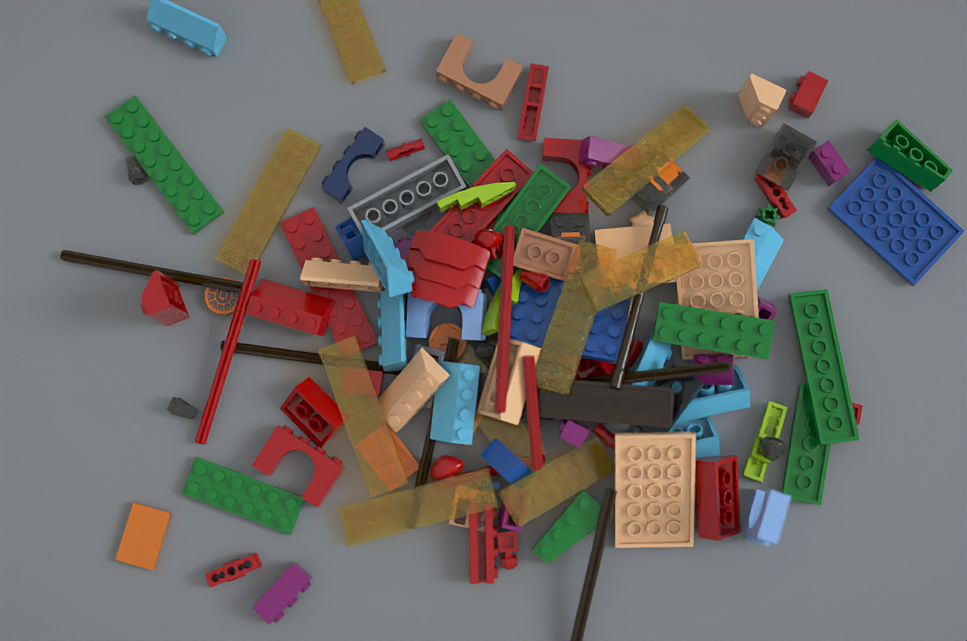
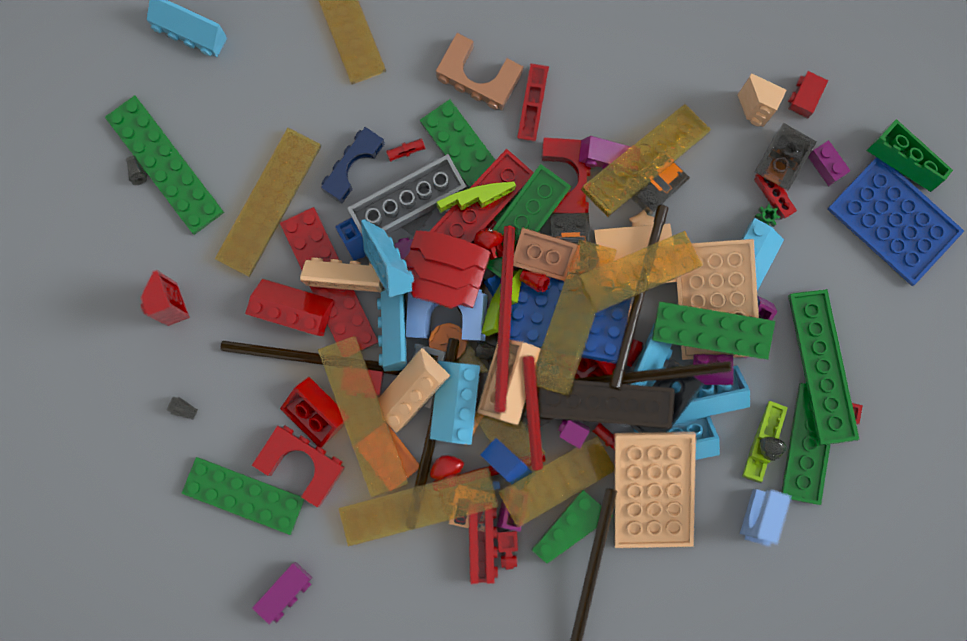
(143, 536): orange tile -> none
(147, 270): dark brown axle -> none
(221, 301): tile -> none
(227, 352): red axle -> none
(239, 572): red piece -> none
(717, 497): red slope -> none

